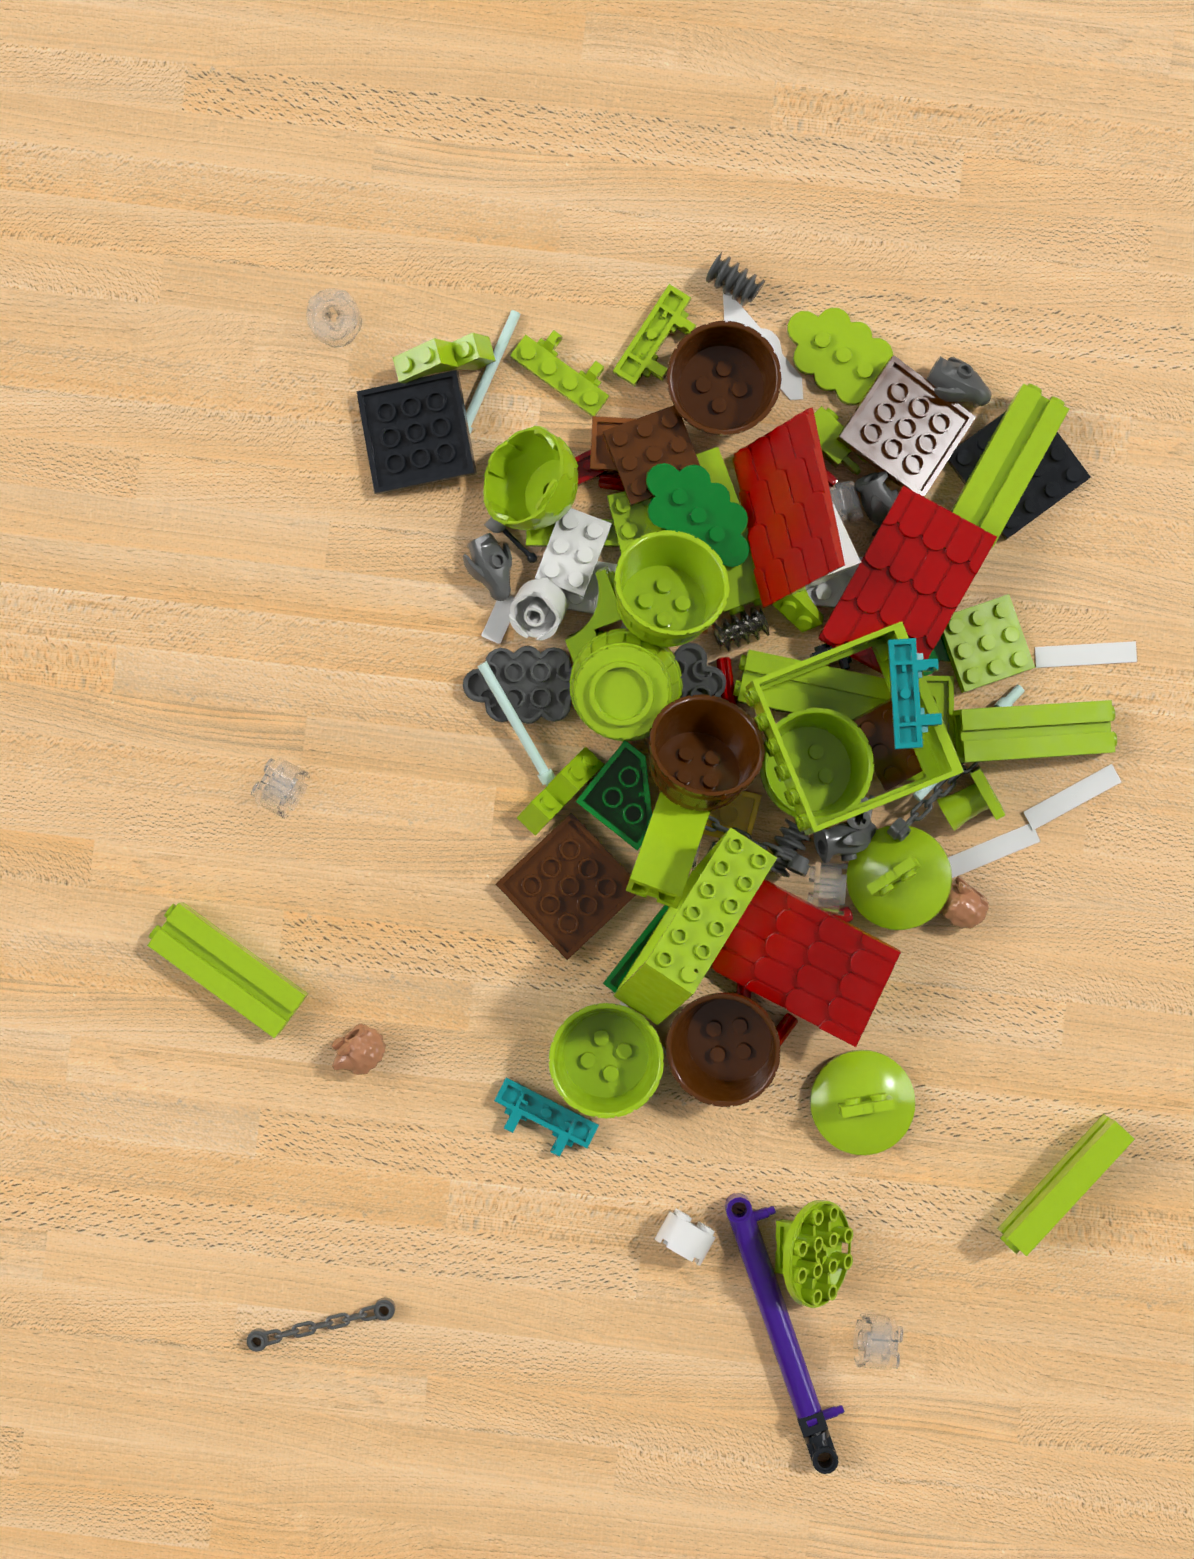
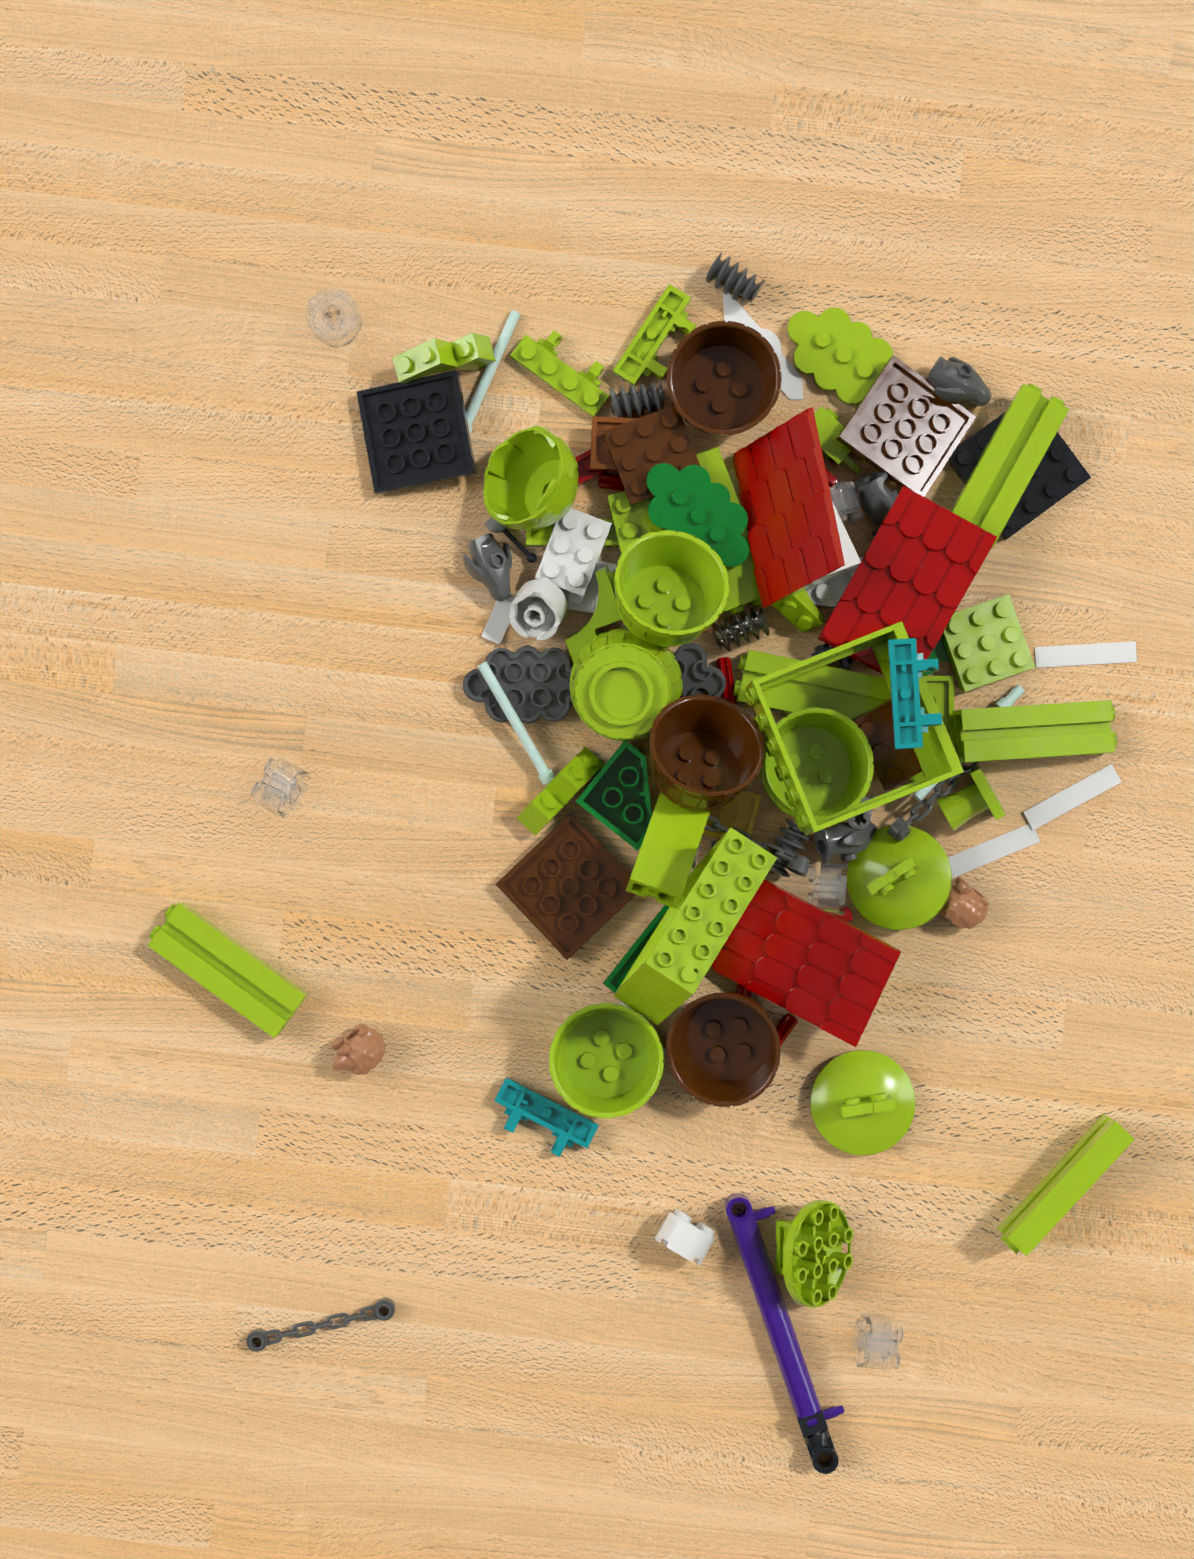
(636, 400): none -> dark grey piece

